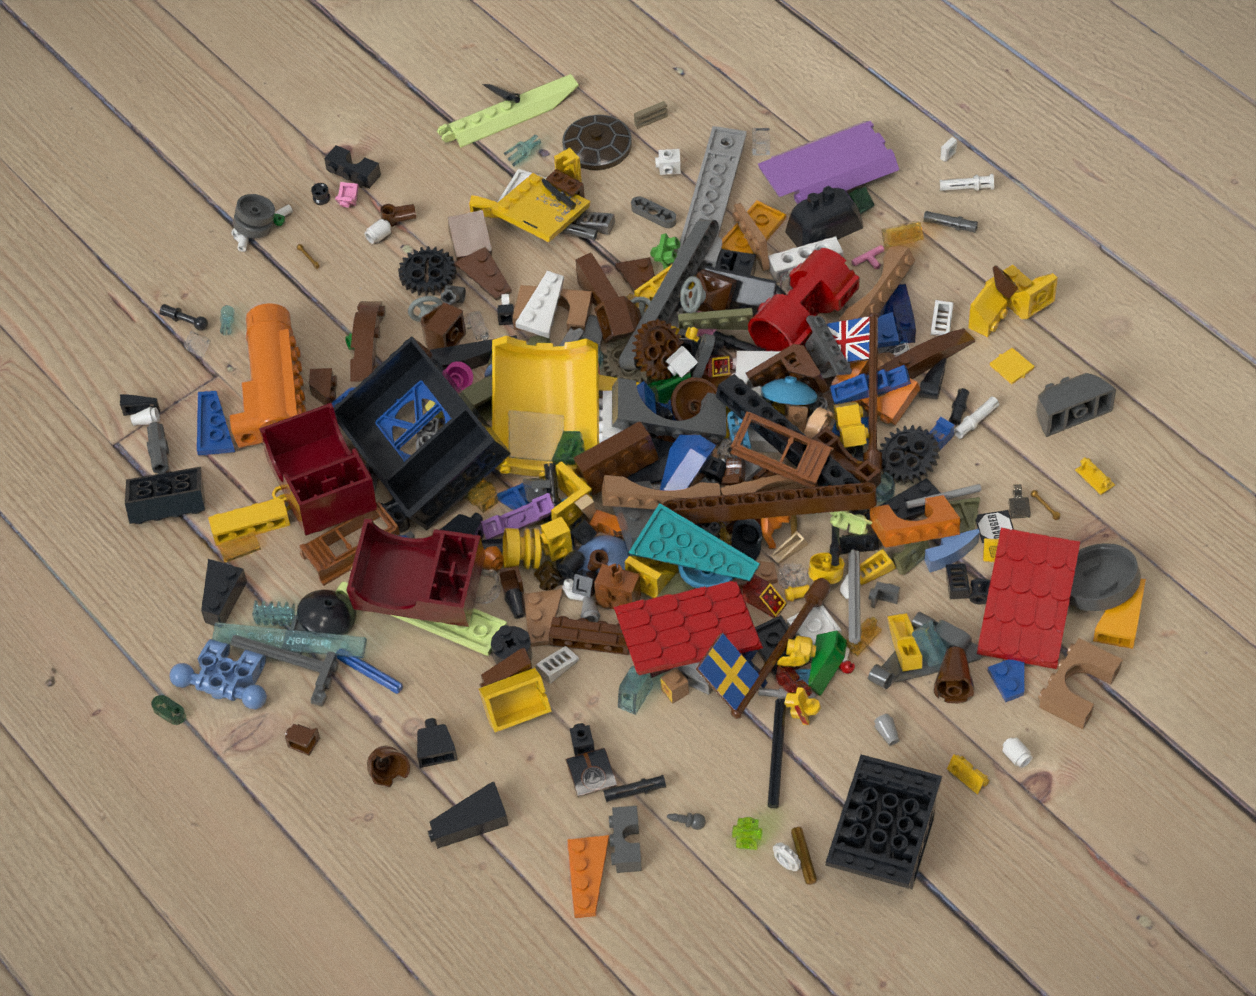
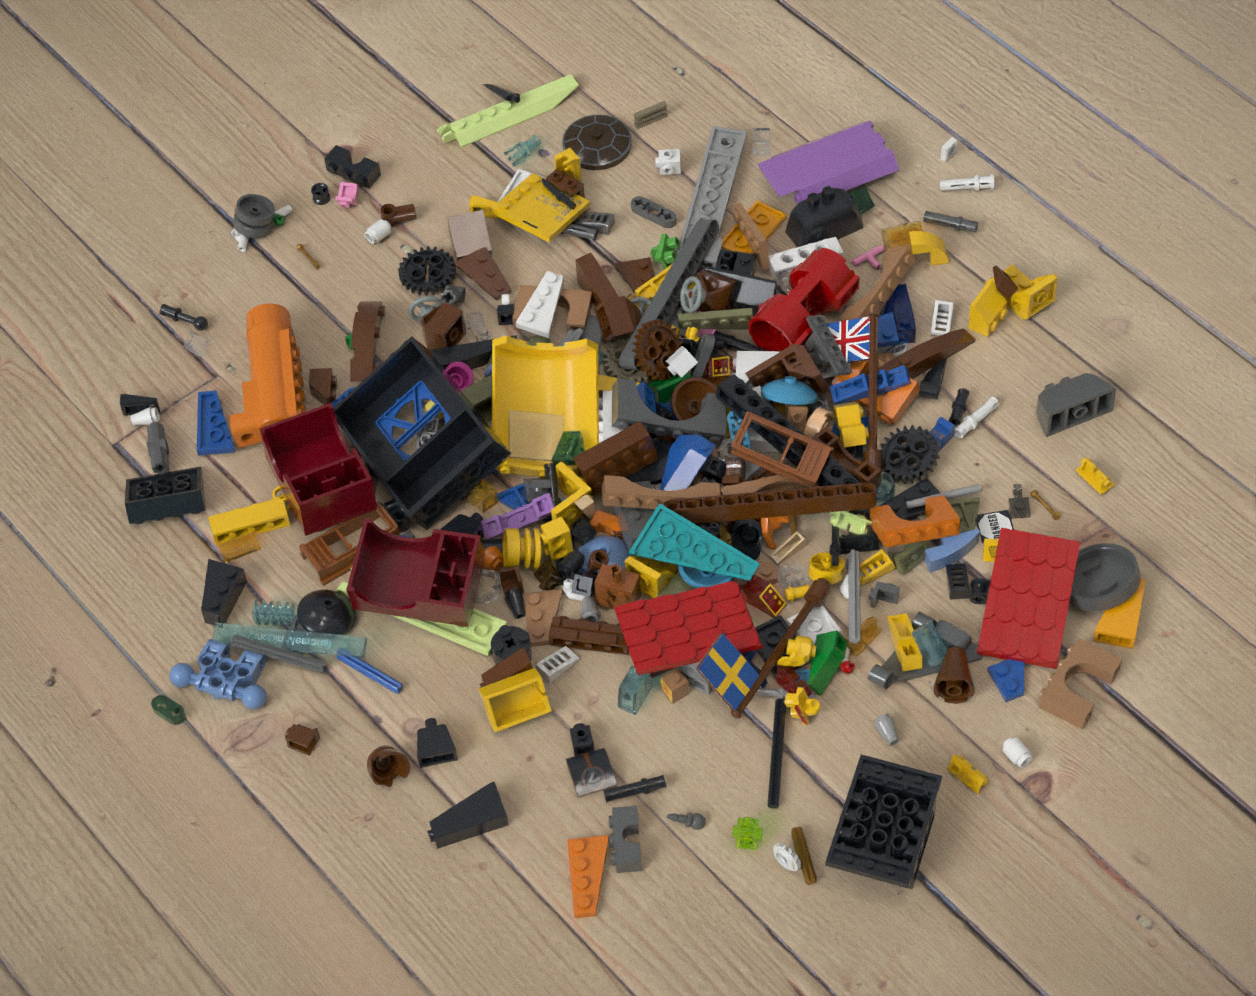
(226, 319): clear light blue pin -> none
(324, 679): dark grey hinge -> none
(927, 242): none -> yellow brick
(1012, 365): yellow piece -> none

